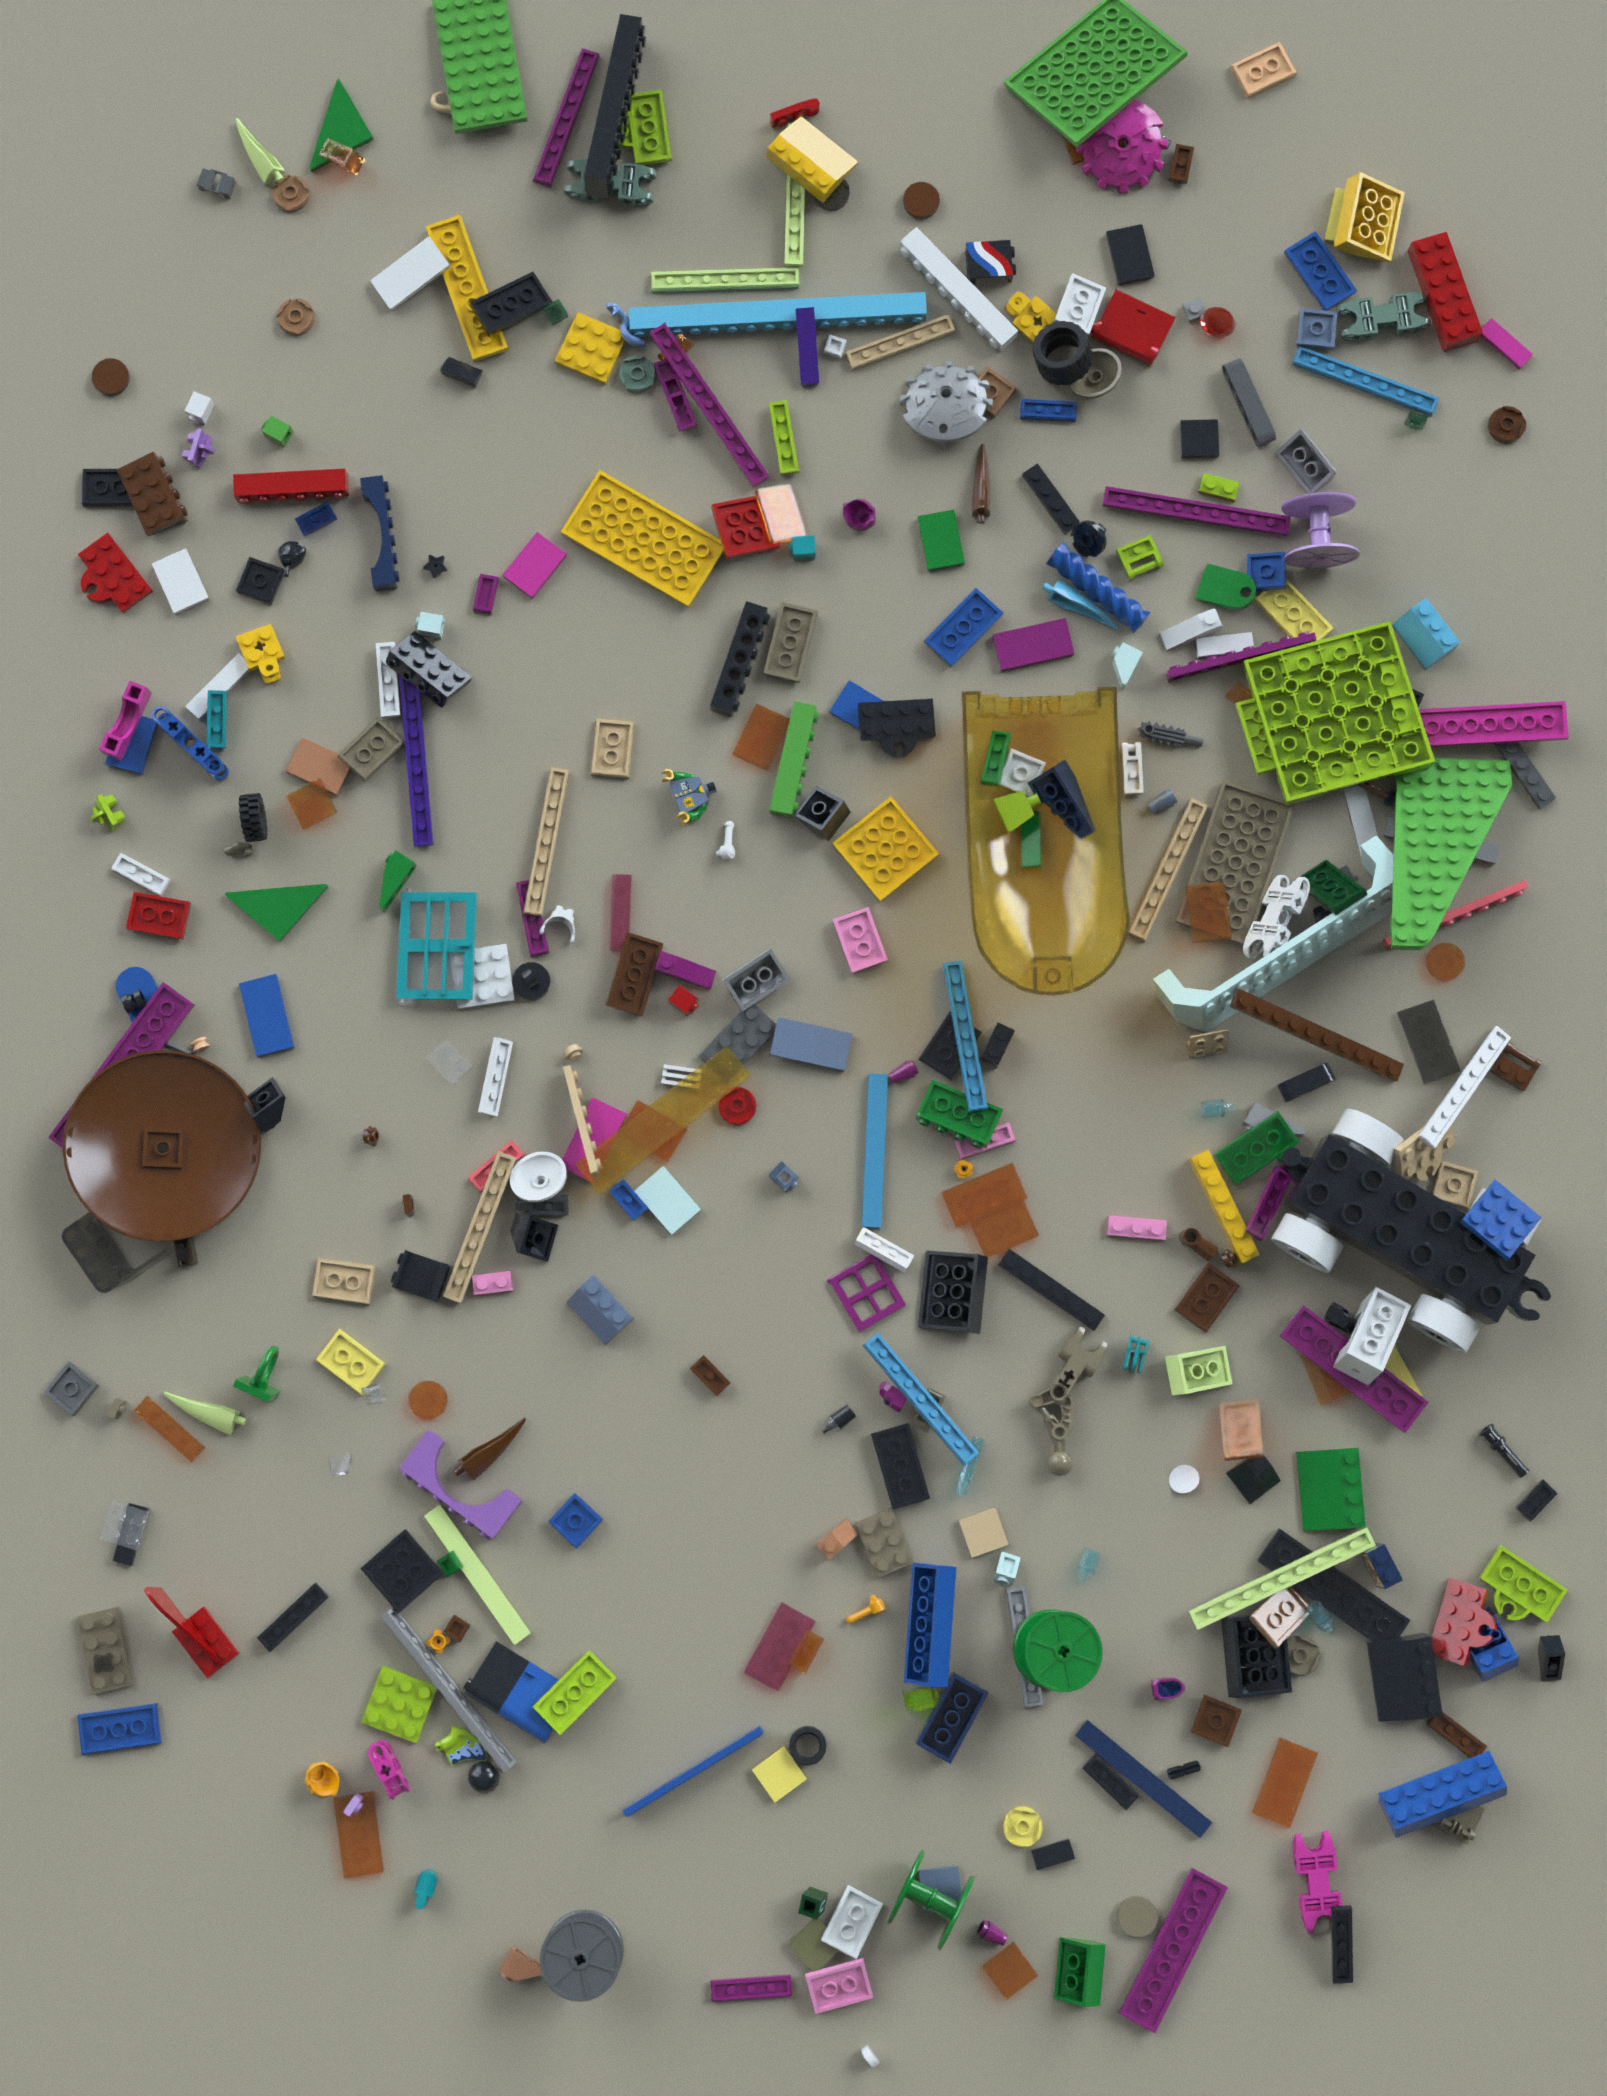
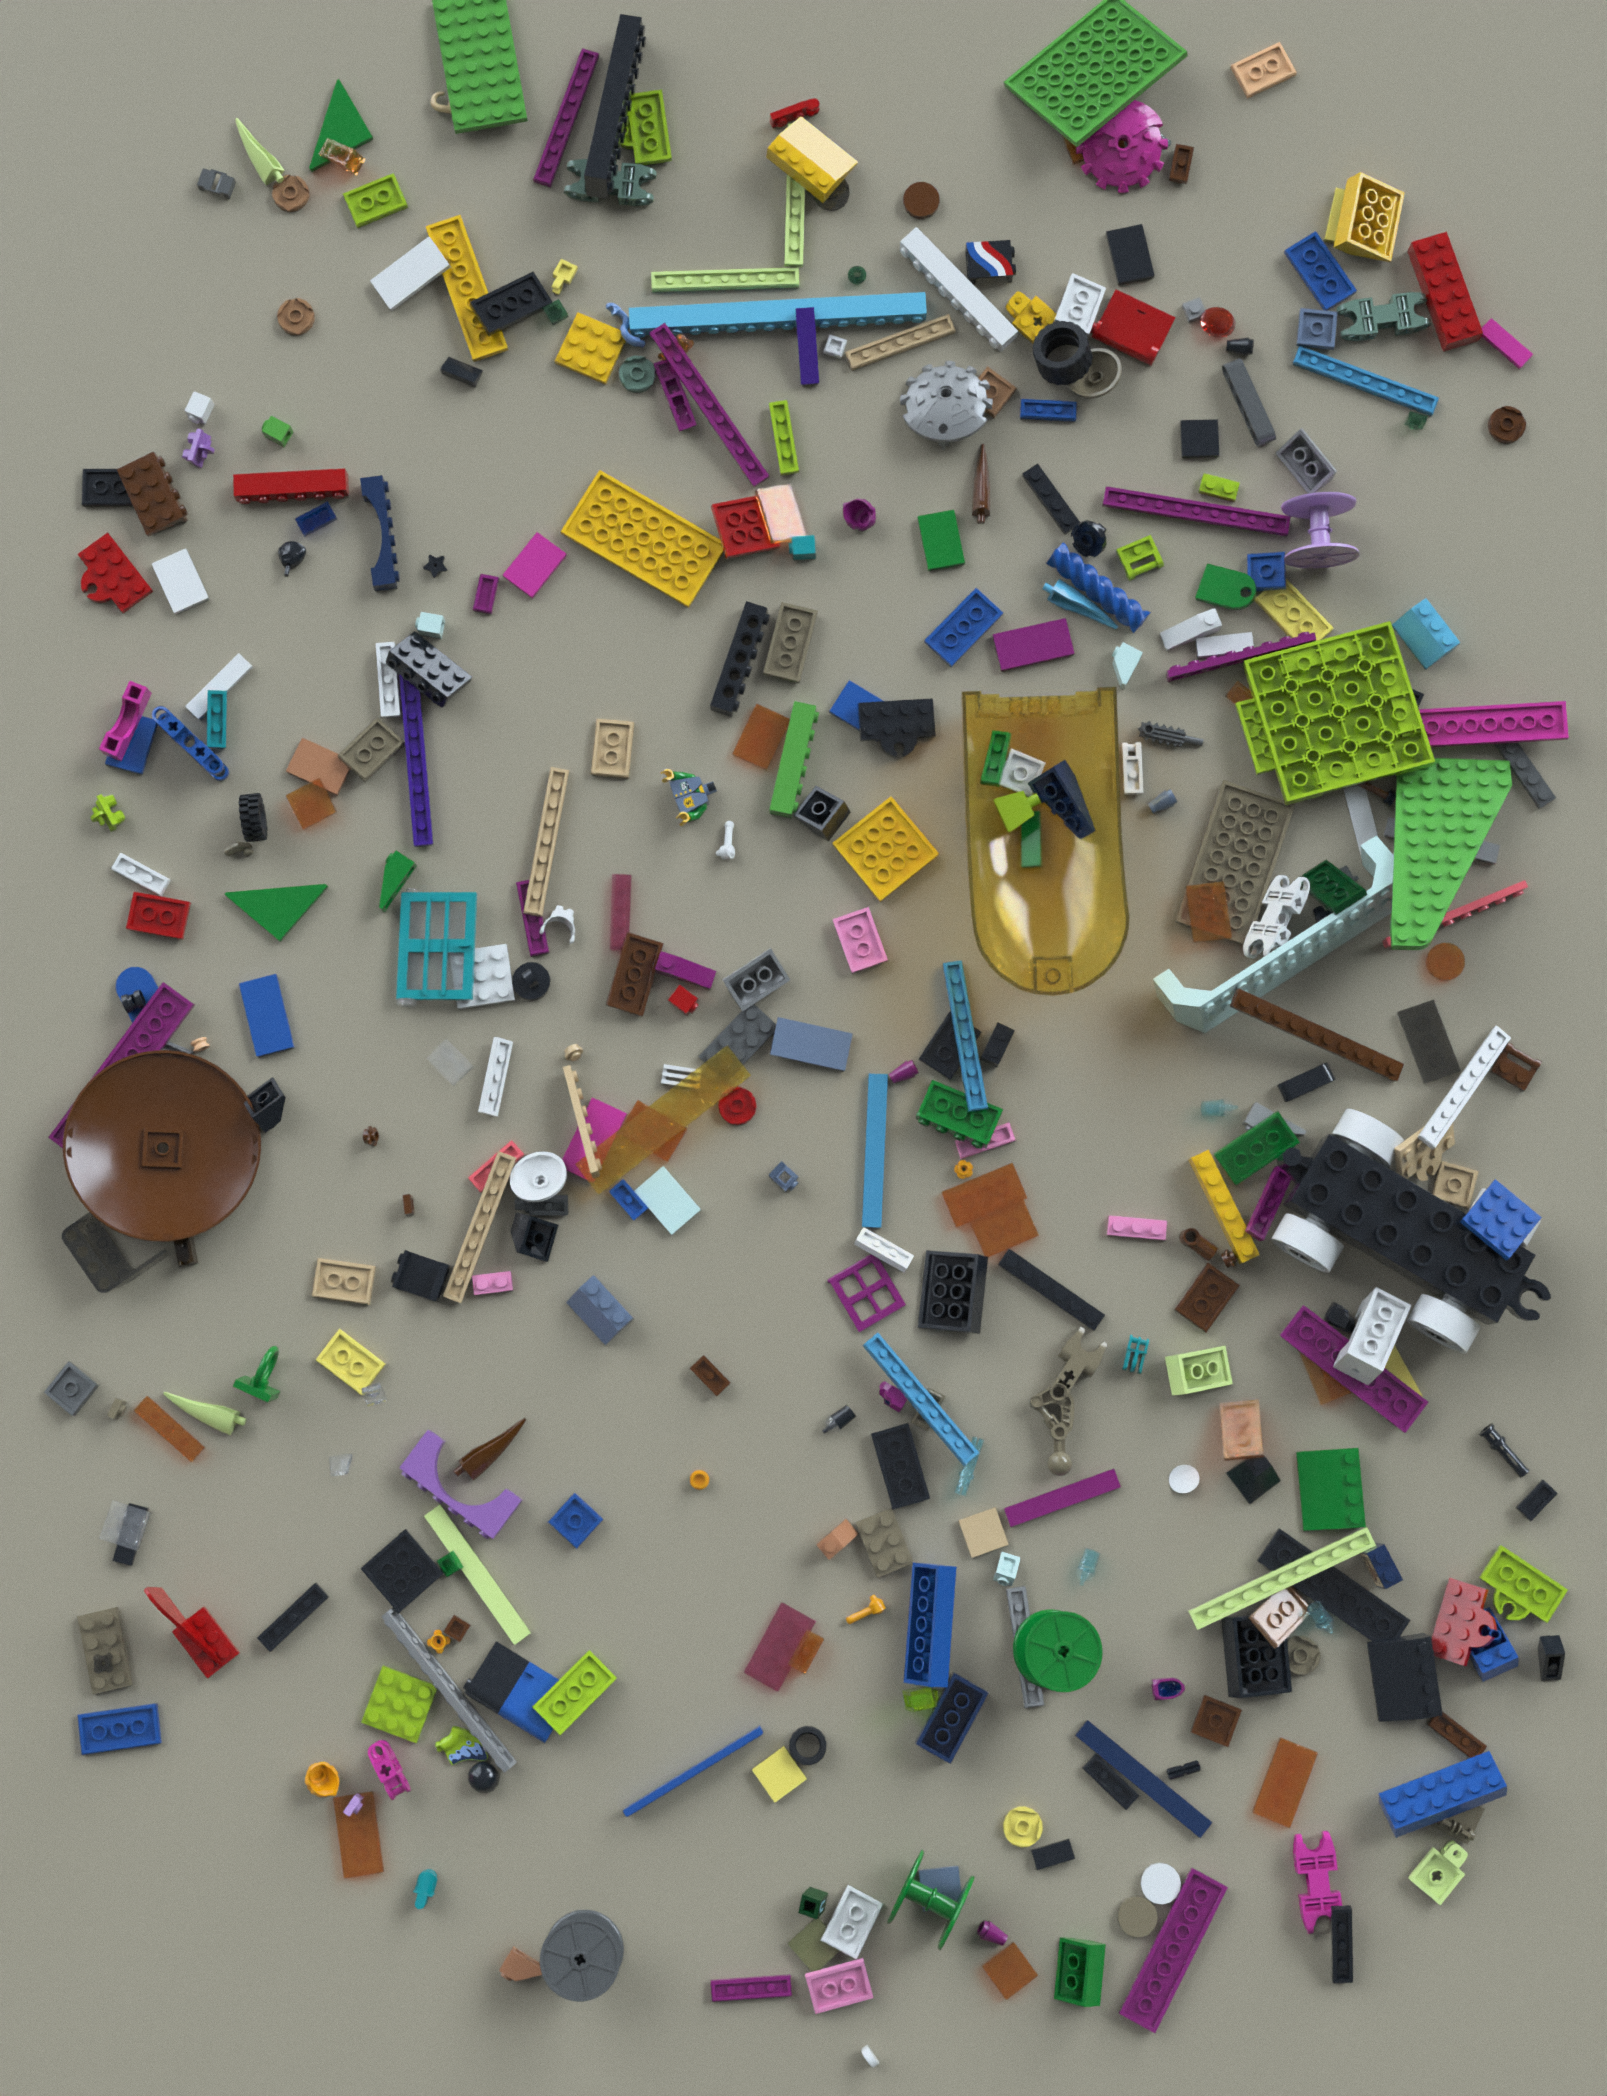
(110, 376): reddish brown tile -> none
(260, 580): black tile -> none
(263, 660): yellow plate -> none
(375, 200): none -> lime tile
(428, 1399): clear orange tile -> none
(564, 274): none -> light yellow plate
(699, 1479): none -> light orange plate
(857, 280): none -> clear green plate
(1062, 1497): none -> magenta tile
(1160, 1883): none -> white tile
(1167, 869): tan tile -> none
(1207, 1043): tan hinge -> none
(1240, 346): none -> black cone
(1445, 1863): none -> yellowish green plate

